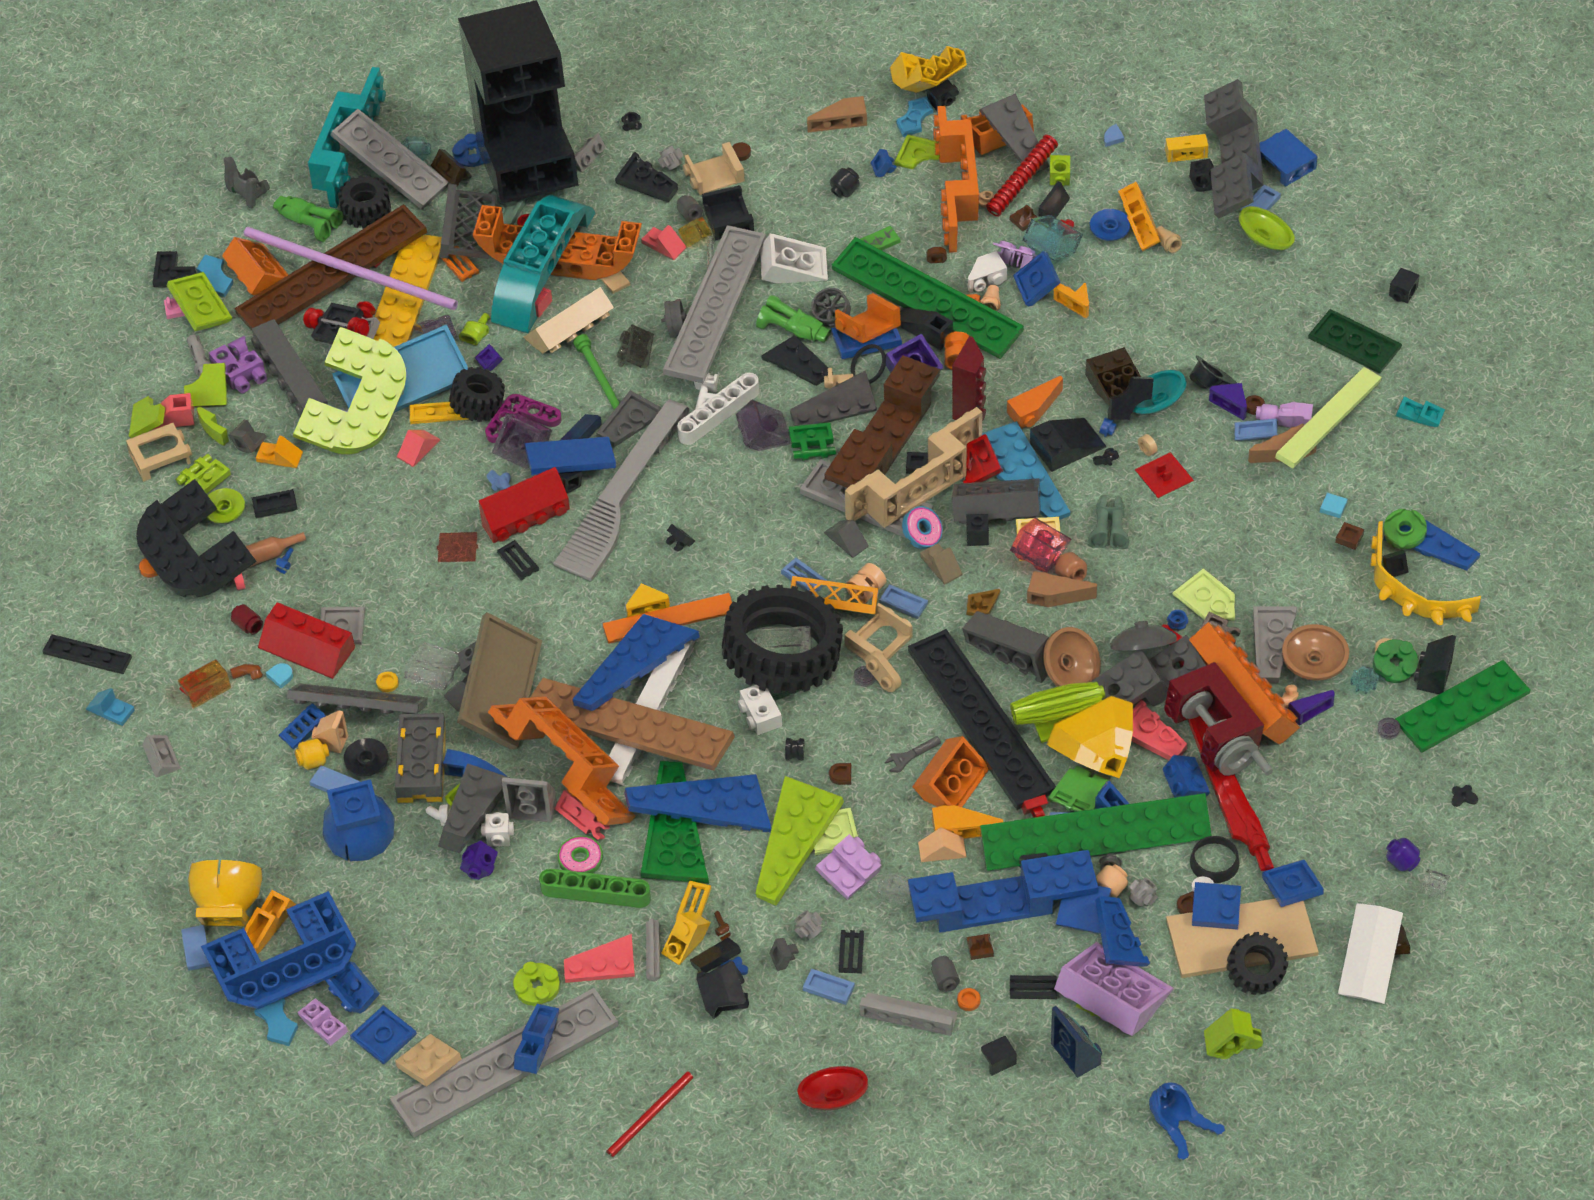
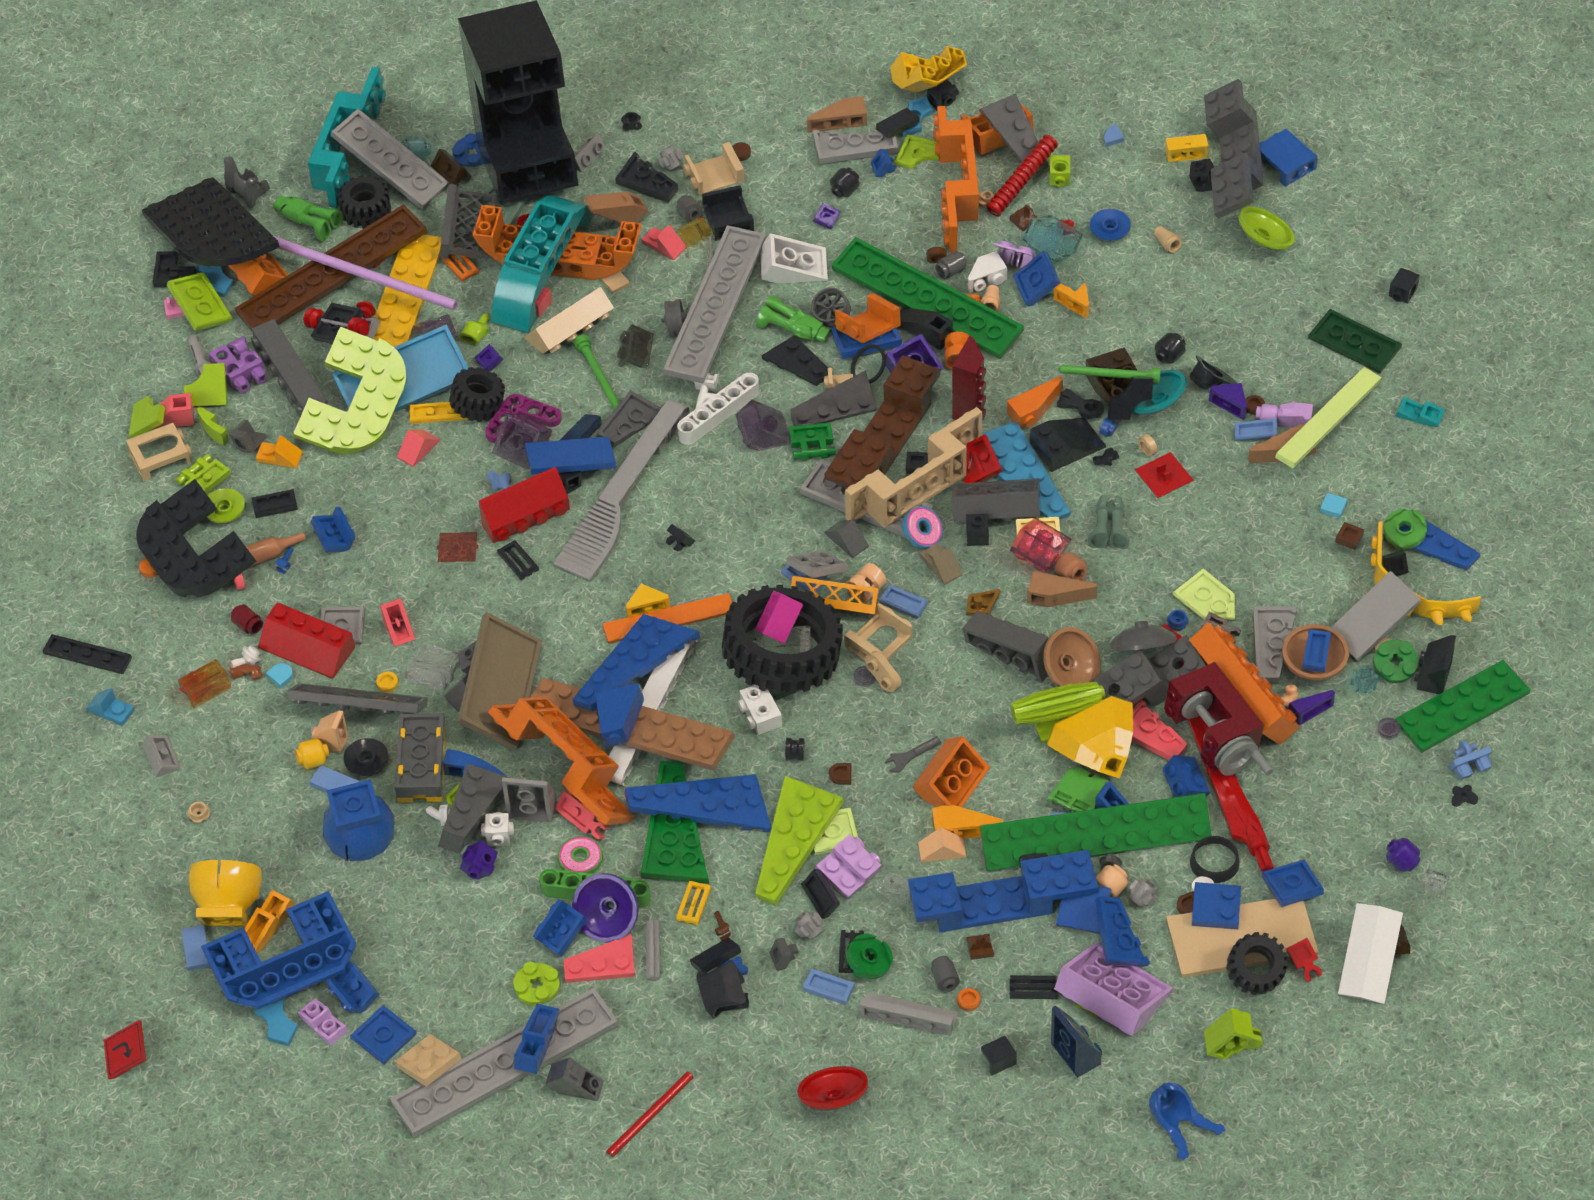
(124, 1050): none -> red piece
(198, 807): none -> tan plate
(210, 226): none -> black plate
(250, 655): none -> white plate
(305, 716): blue slope -> none
(334, 531): none -> blue bracket
(396, 622): none -> coral slope
(560, 927): none -> blue bracket
(574, 1080): none -> flat silver slope
(593, 900): none -> dark purple dish
(617, 206): none -> medium nougat slope
(618, 712): none -> blue slope
(685, 936): yellow slope -> none
(778, 617): none -> dark pink panel
(820, 559): none -> light grey piece
(820, 893): none -> black tile
(826, 216): none -> tile
(842, 147): none -> light grey wing
(862, 966): none -> green plate
(883, 238): bright green tile -> none
(897, 123): none -> black tile
(951, 264): none -> dark grey brick
(981, 718): black plate -> none
(1035, 806): red tile -> none
(1054, 201): black slope -> none
(1087, 408): none -> black piece
(1106, 372): none -> bright green piece
(1139, 216): light orange slope -> none
(1170, 347): none -> black head
(1265, 198): medium blue tile -> none
(1302, 956): none -> red plate
(1316, 650): none -> blue tile
(1376, 615): none -> light grey tile
(1479, 757): none -> medium blue hips

